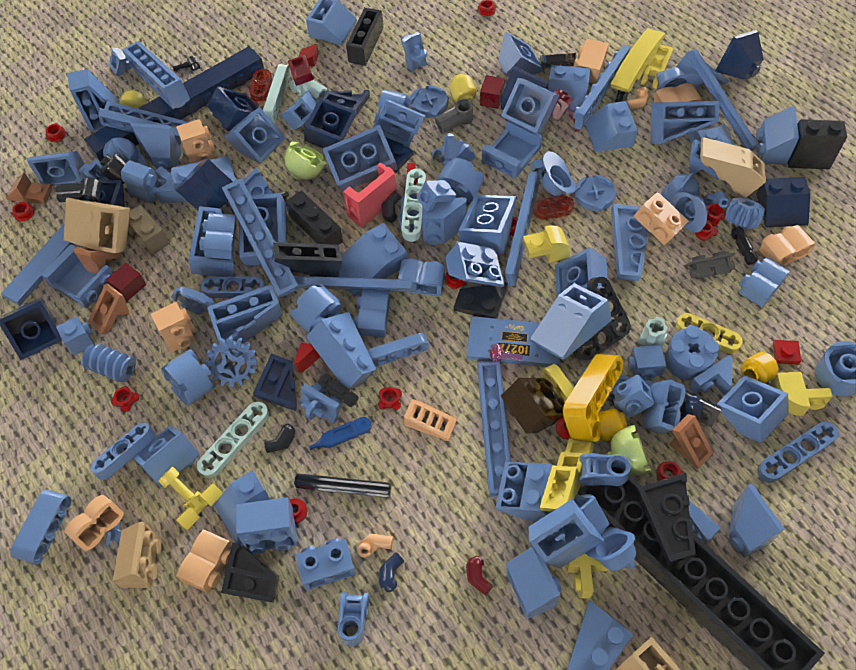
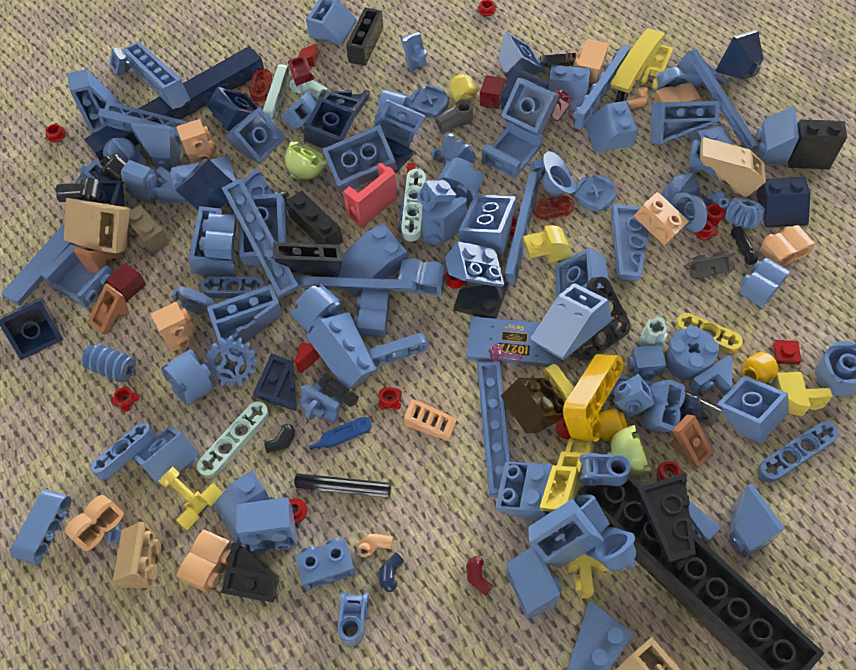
(22, 211): red plate -> none
(29, 191): nougat slope -> none
(56, 168): medium blue slope -> none
(75, 335): medium blue brick -> none
(132, 99): light yellow head -> none
(191, 62): black hand -> none
(388, 207): black arm -> none

